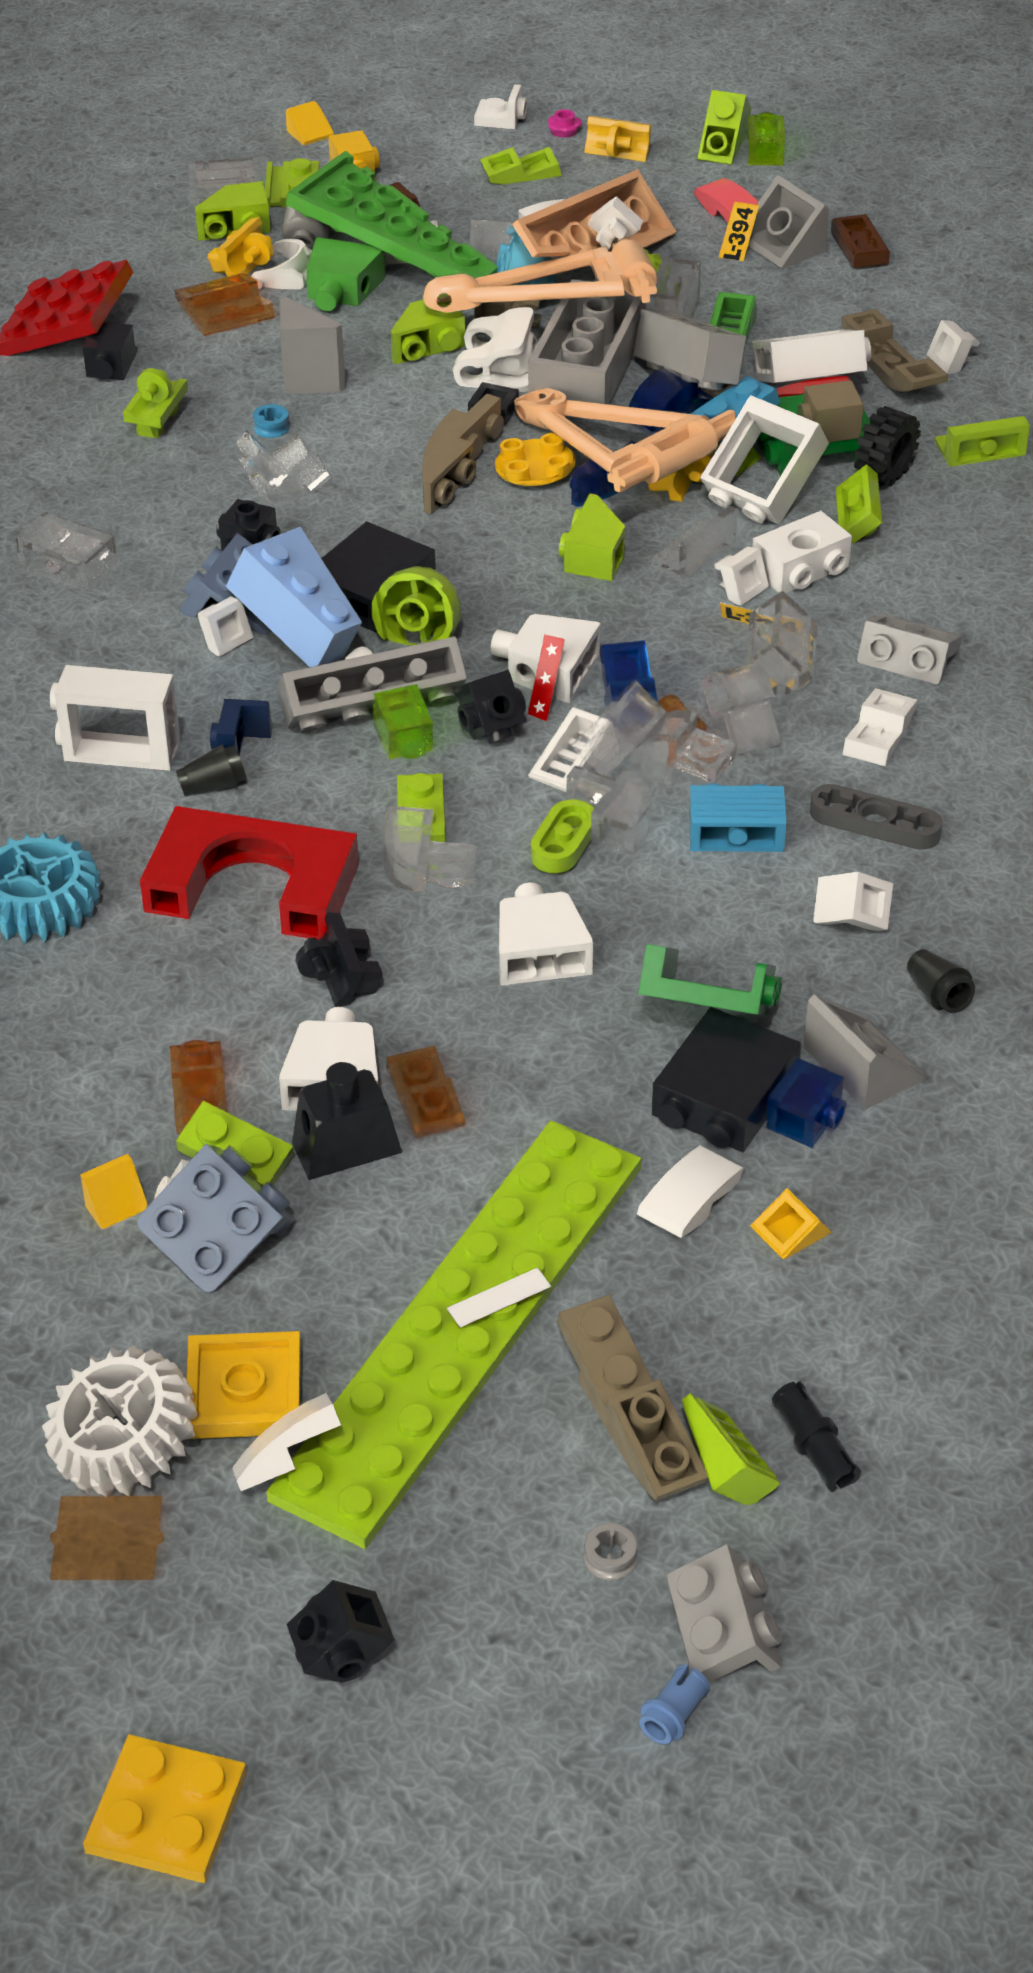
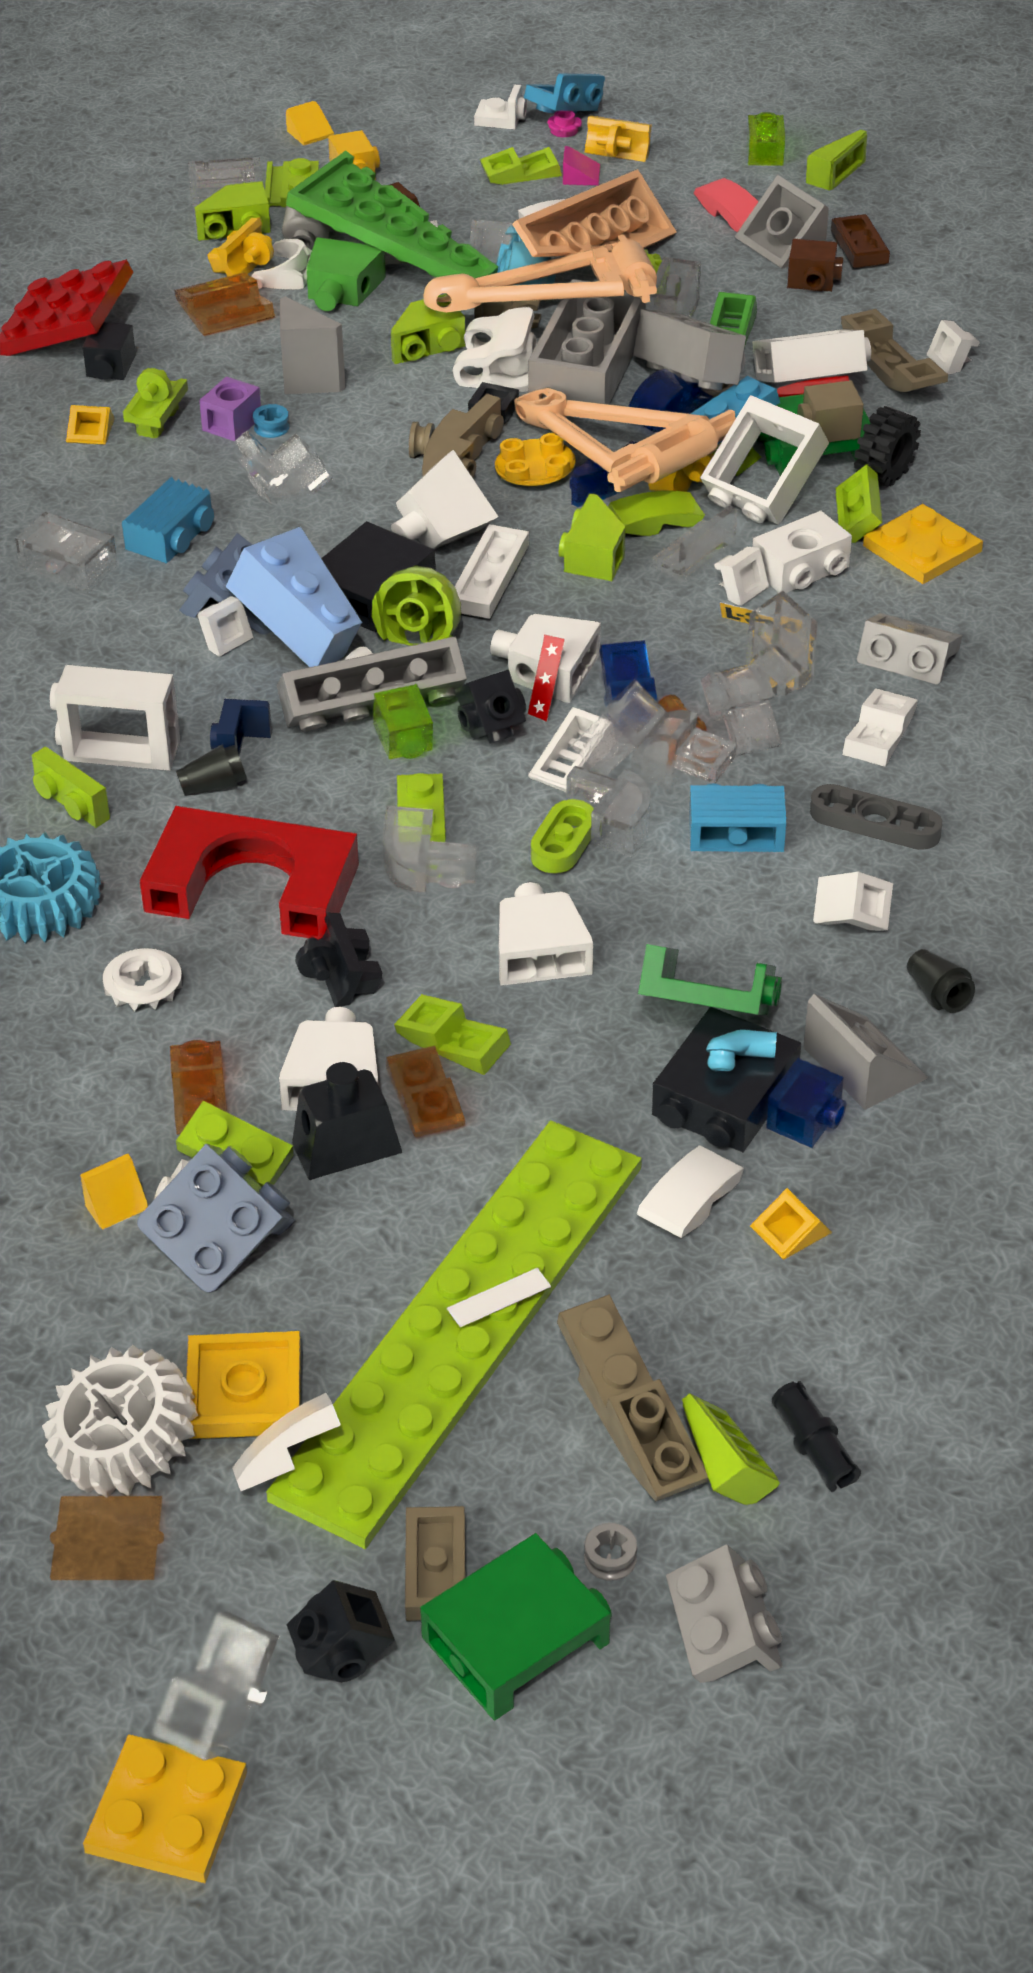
(70, 786): none -> lime plate
(89, 424): none -> yellow slope
(128, 967): none -> white gear
(168, 520): none -> dark azure brick
(219, 1699): none -> clear brick
(229, 408): none -> medium lavender brick
(248, 519): black brick -> none
(419, 438): none -> dark tan bush
(432, 1554): none -> dark tan plate
(443, 505): none -> white torso
(444, 1025): none -> lime slope
(490, 569): none -> white plate
(513, 1622): none -> green panel
(569, 93): none -> dark azure bracket
(579, 168): none -> dark pink slope
(614, 222): white tile -> none
(648, 511): none -> lime slope
(673, 1705): medium blue pin -> none
(724, 127): lime slope -> none
(738, 231): yellow sticker -> none
(740, 1043): none -> medium azure arm
(814, 265): none -> reddish brown brick
(836, 161): none -> lime slope
(922, 543): none -> yellow plate
(984, 441): lime panel -> none

